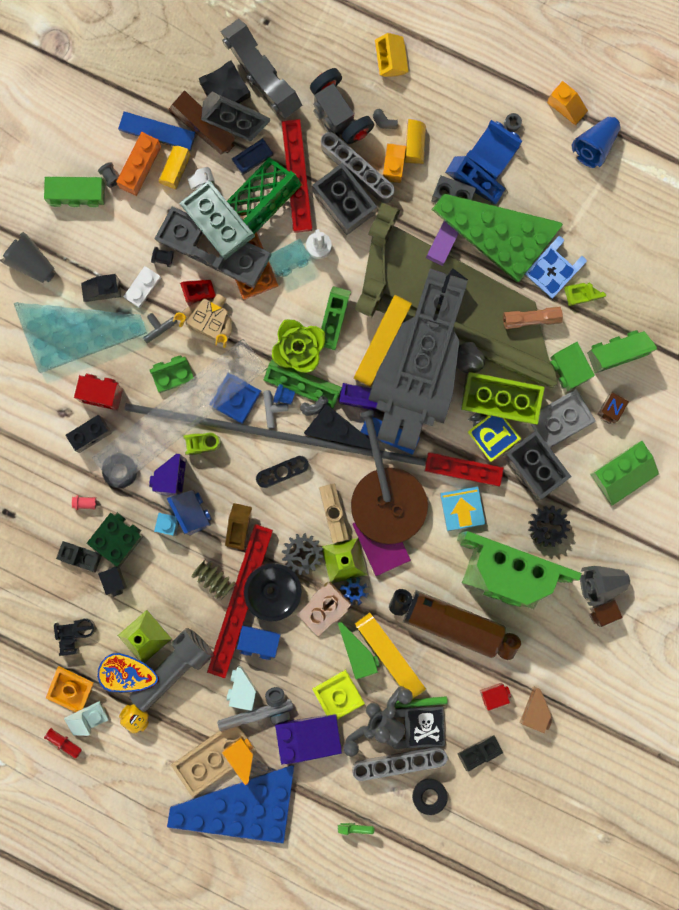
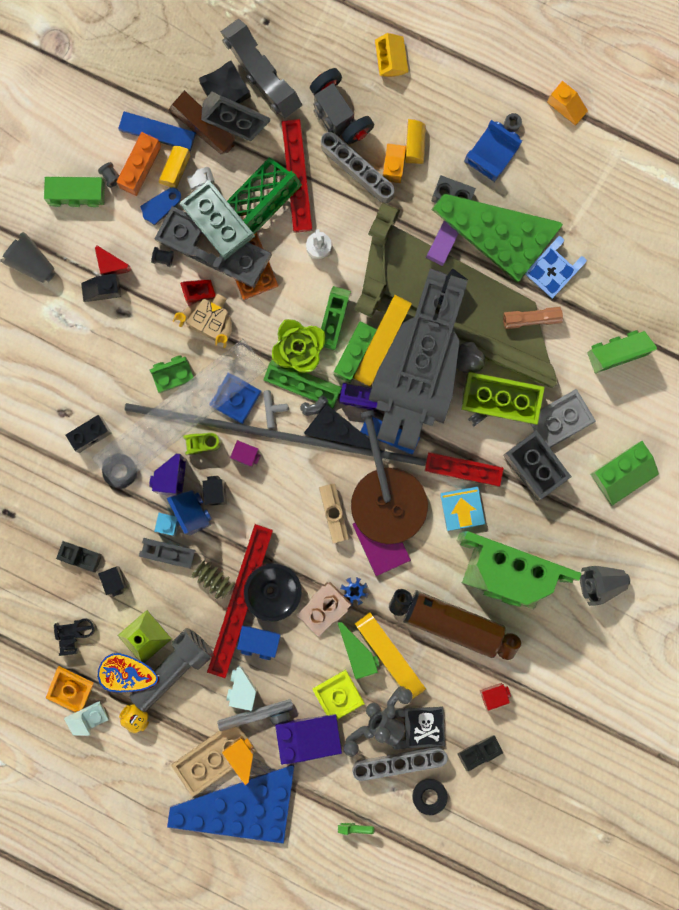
(63, 743): red axle -> none
(67, 334): clear light blue wing -> none
(84, 502): coral pin -> none
(98, 392): red brick -> none
(109, 263): none -> red slope
(115, 539): dark green brick -> none
(142, 287): white plate -> none
(159, 329): dark grey piece -> none
(160, 205): none -> blue piece
(168, 553): none -> dark grey plate
(214, 491): none -> black brick
(238, 526): pearl gold slope -> none
(245, 454): none -> magenta brick
(252, 156): dark blue tile -> none
(271, 482): black beam -> none
(275, 697): dark grey tile -> none
(283, 395): blue piece -> none
(289, 257): clear light blue bracket -> none
(299, 543): dark grey gear -> none
(340, 572): lime slope -> none
(344, 198): dark grey brick -> none
(354, 352): none -> bright green brick
(382, 121): dark grey arm -> none
(423, 702): bright green bar -> none
(468, 173): blue slope -> none
(494, 436): piece -> none
(536, 712): medium nougat slope -> none
(558, 519): black gear -> none
(572, 366): bright green slope -> none
(582, 293): lime slope -> none
(596, 142): blue cone -> none
(605, 613): reddish brown brick -> none
(612, 408): reddish brown brick -> none

